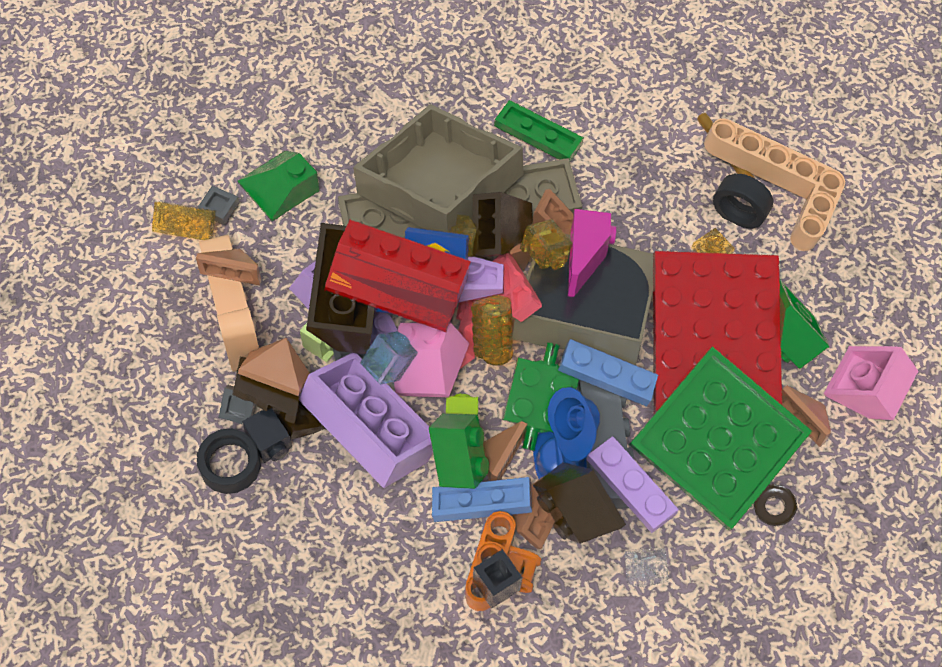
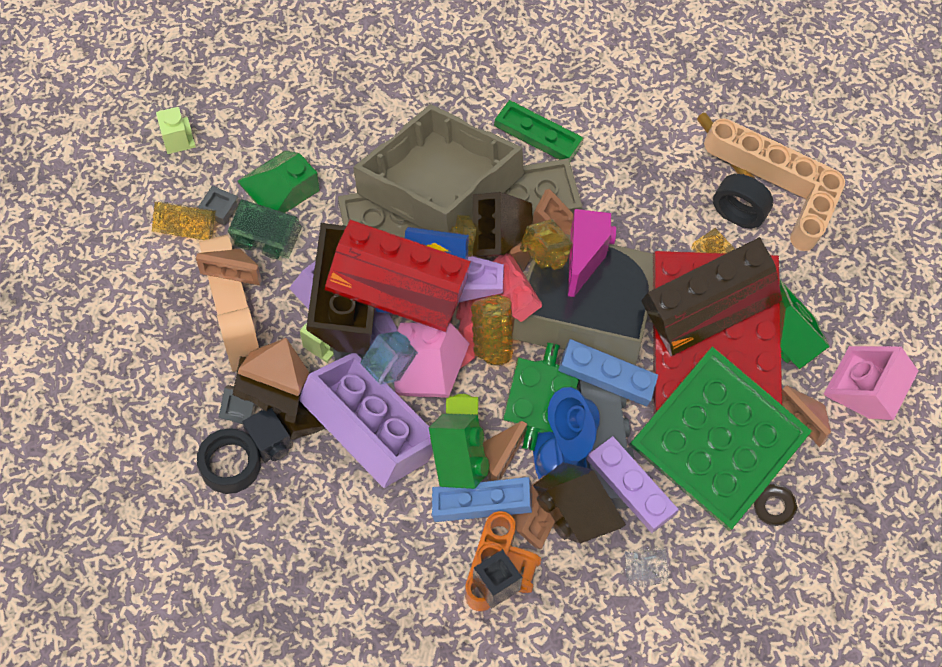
(175, 130): none -> yellowish green brick
(264, 229): none -> clear green brick
(714, 296): none -> dark brown slope

